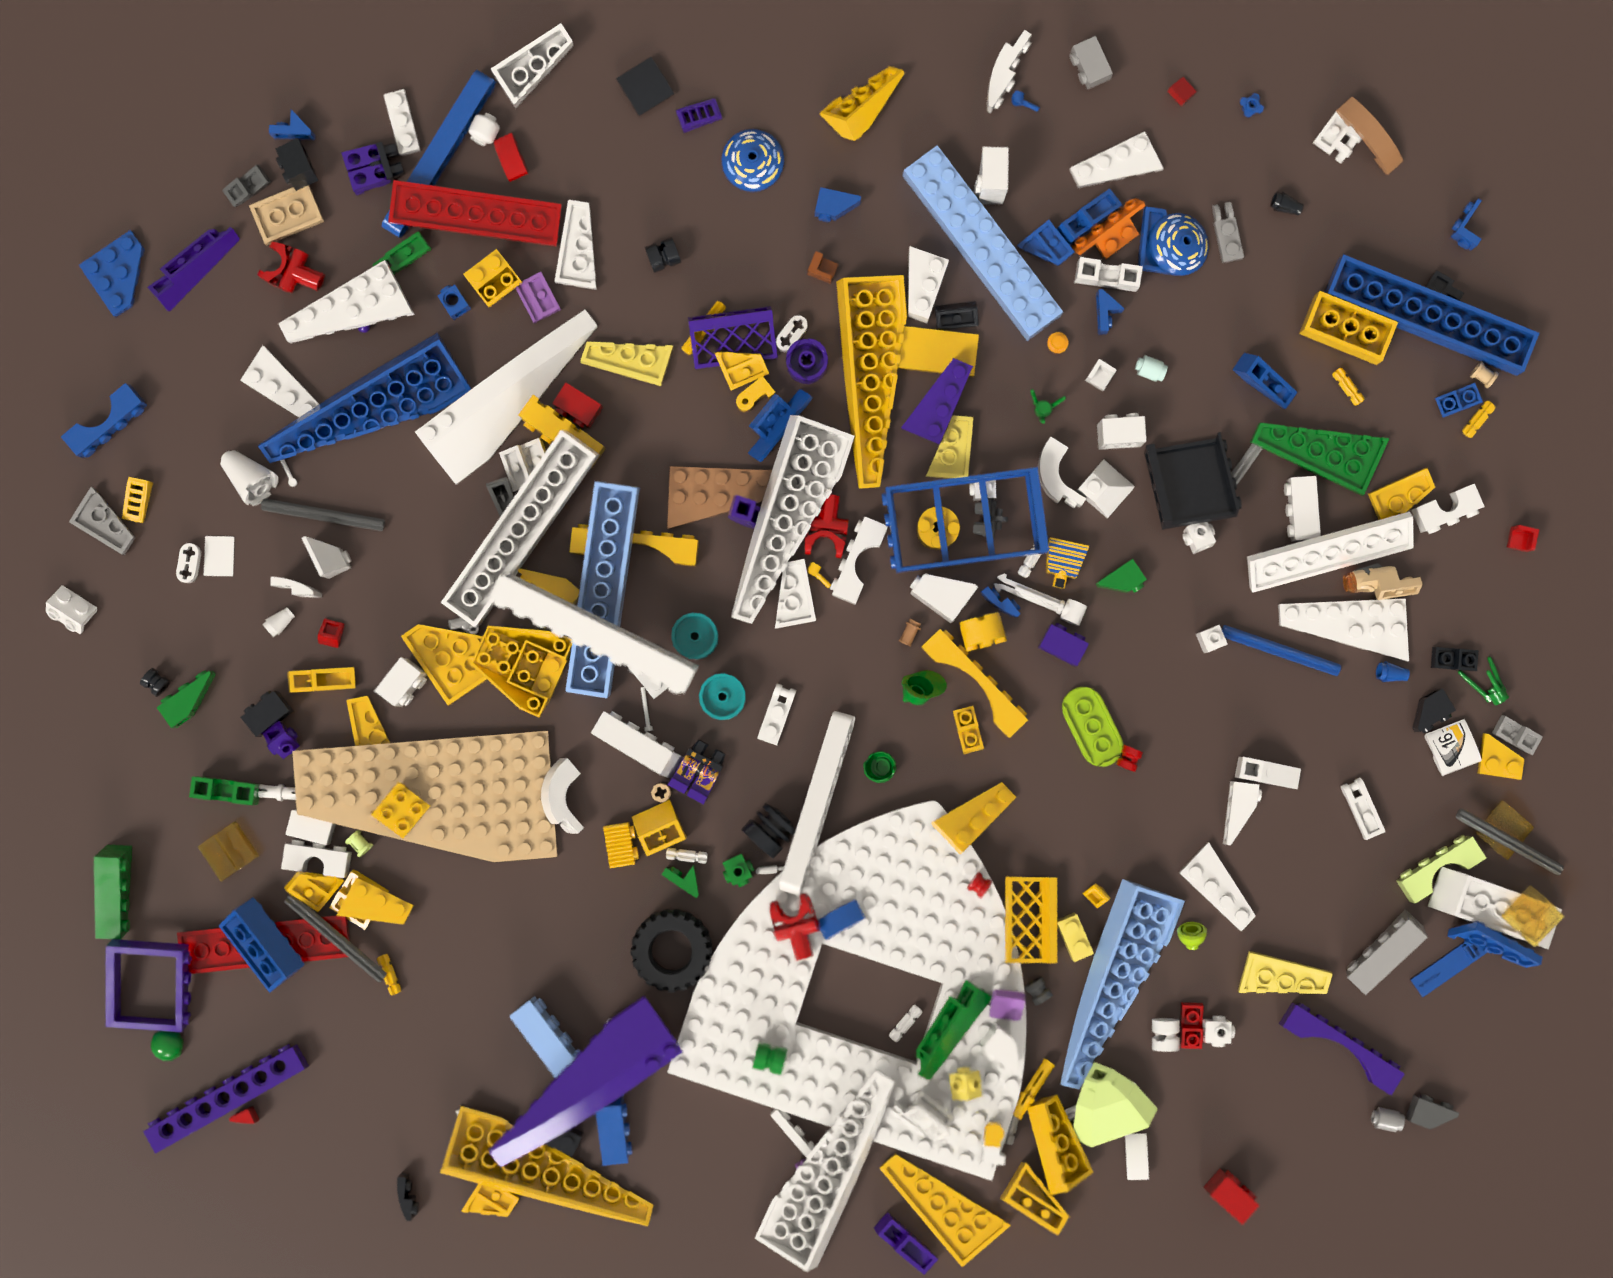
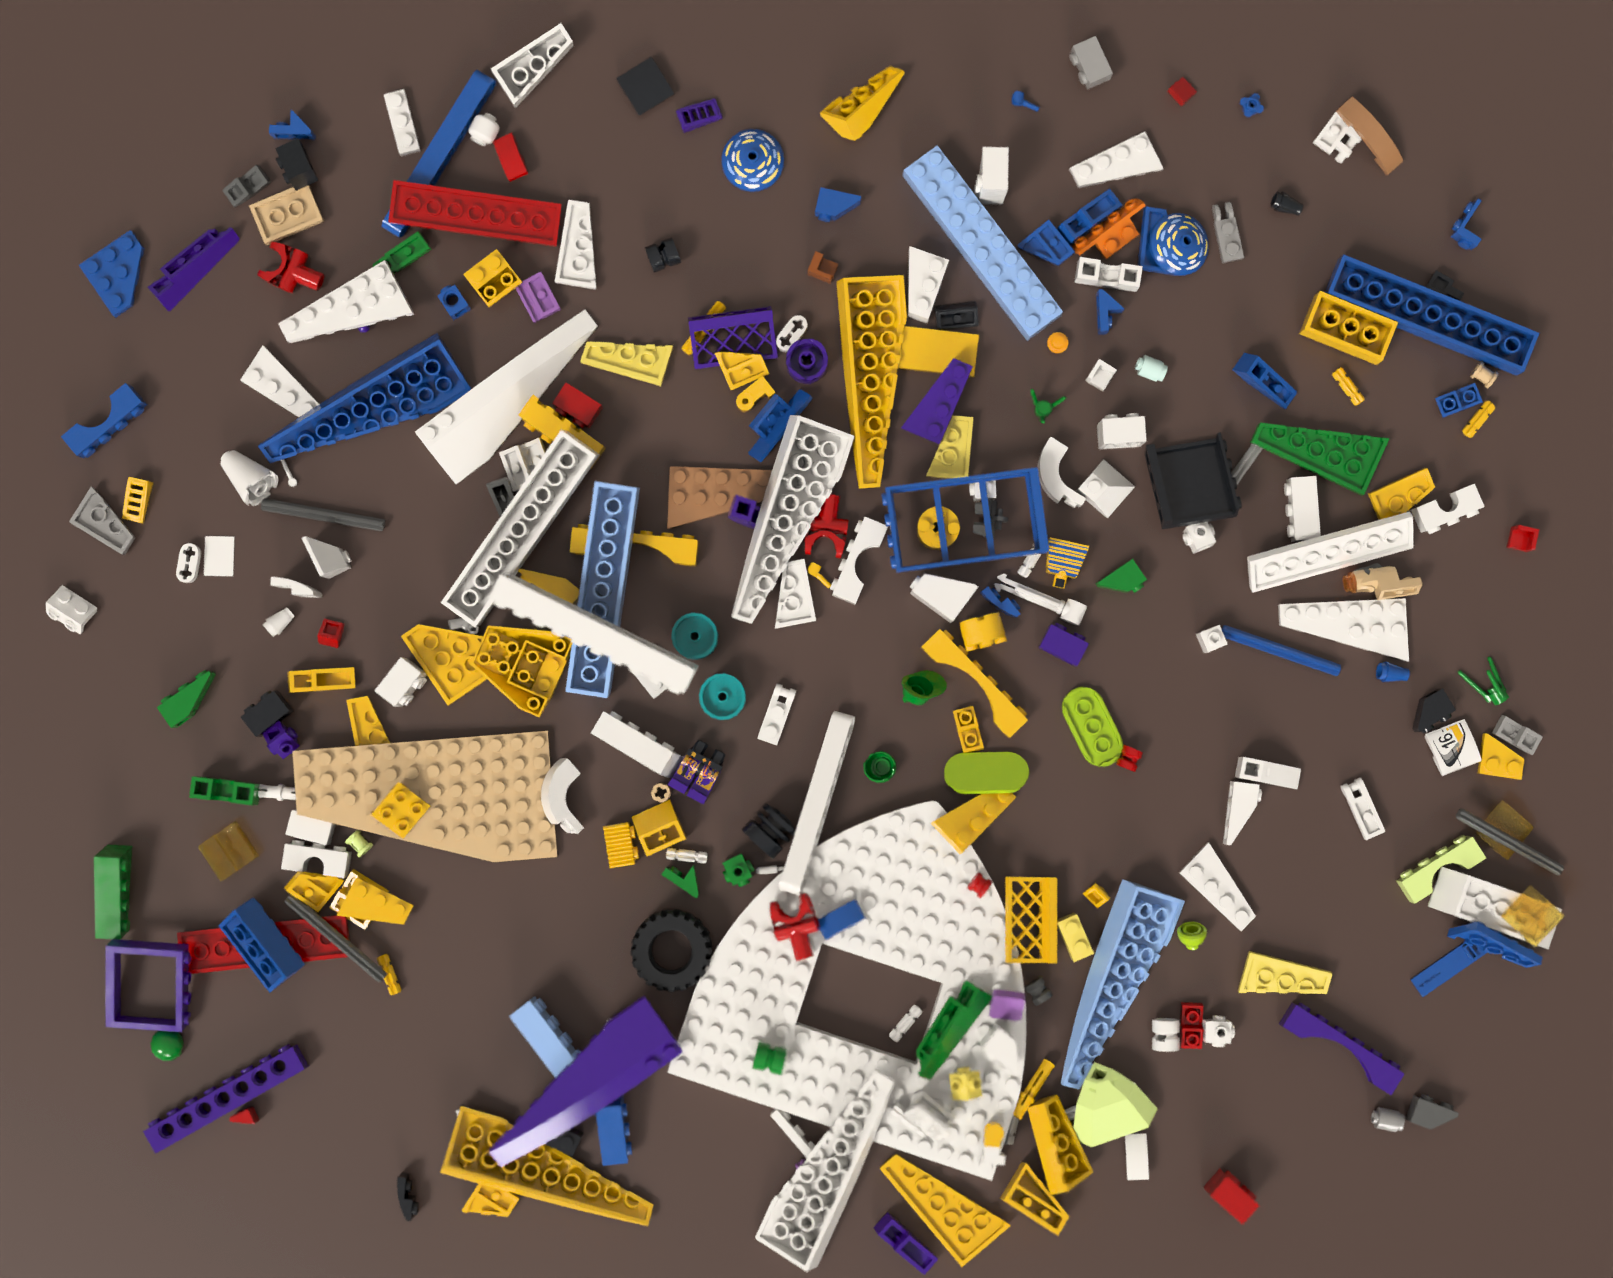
(154, 682): black wheel -> none
(370, 166): dark purple hips -> none
(648, 727): white piece -> none
(910, 632): medium nougat pin -> none
(986, 772): none -> lime tile
(1002, 76): white slope -> none
(1386, 952): light grey wedge -> none
(1454, 659): black slope -> none

